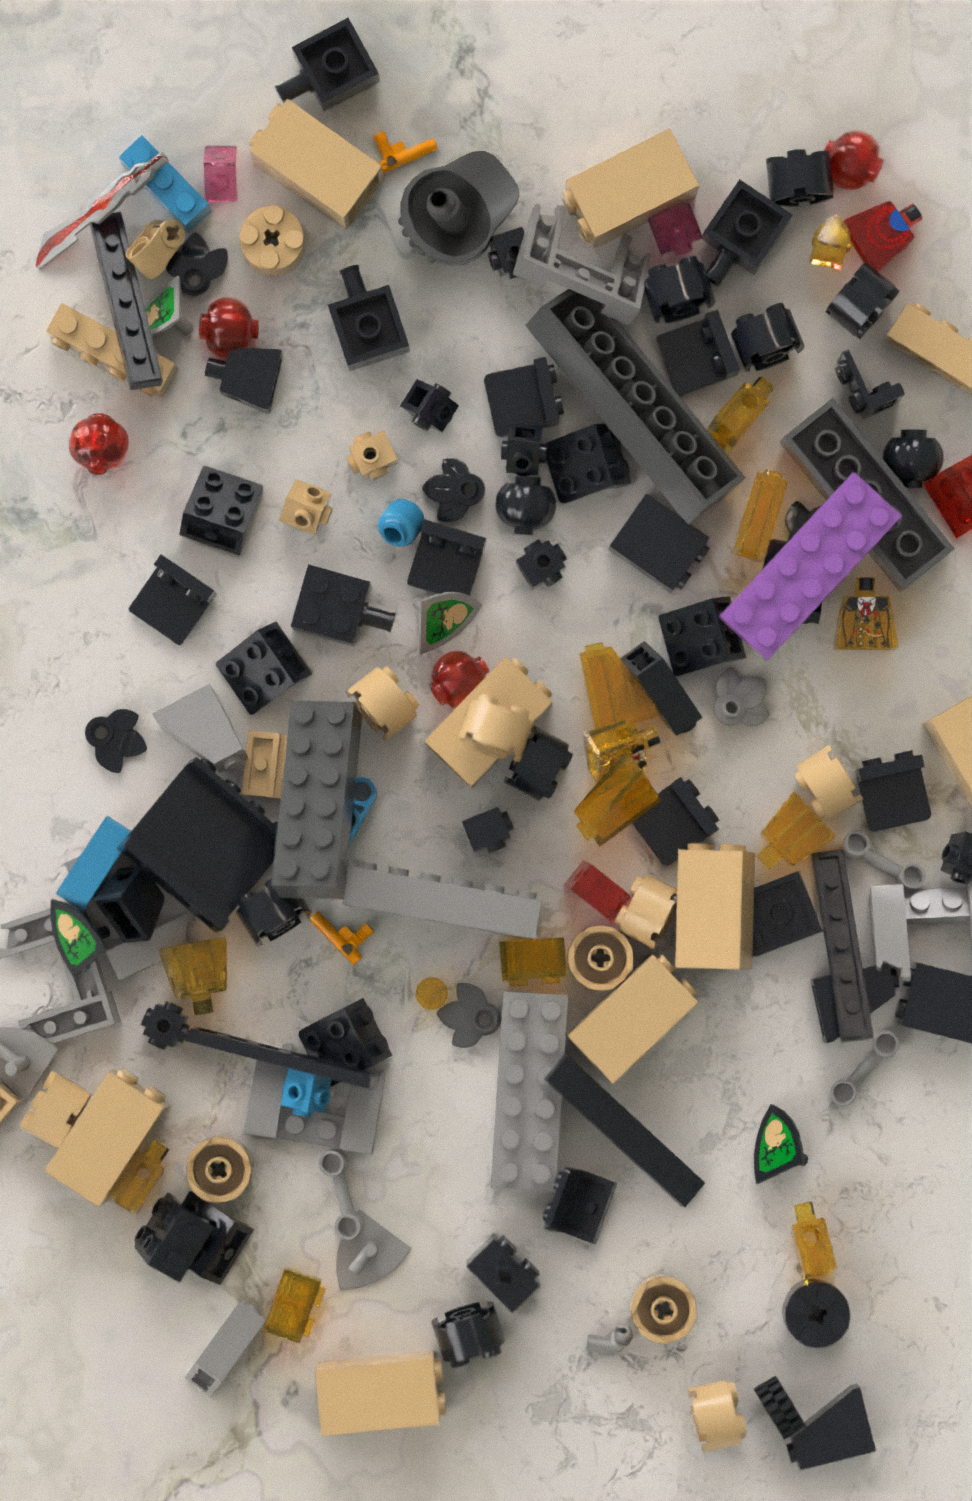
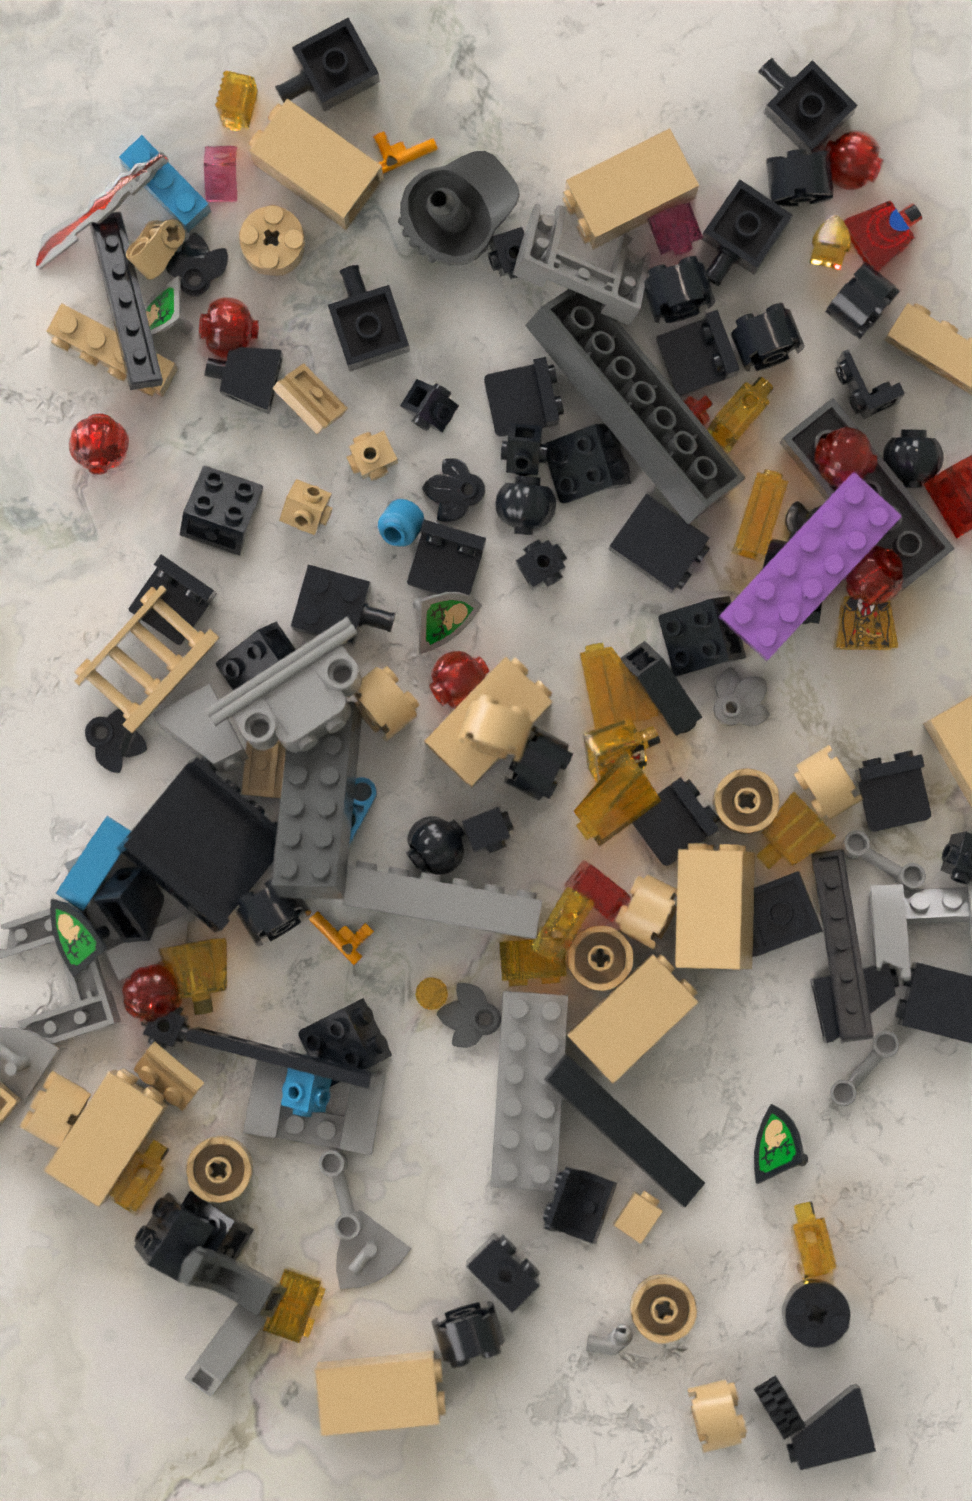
(148, 988): none -> clear red plant
(155, 689): none -> tan fence
(168, 1076): none -> tan plate
(232, 1279): none -> dark grey arch
(236, 100): none -> clear yellow brick
(296, 696): none -> light grey brick
(310, 398): none -> tan plate
(436, 845): none -> black plant
(565, 918): none -> clear yellow torso
(638, 1215): none -> tan brick
(699, 408): none -> clear red tile
(764, 801): none -> tan brick
(807, 105): none -> black brick
(843, 453): none -> clear red plant
(876, 577): none -> clear red plant

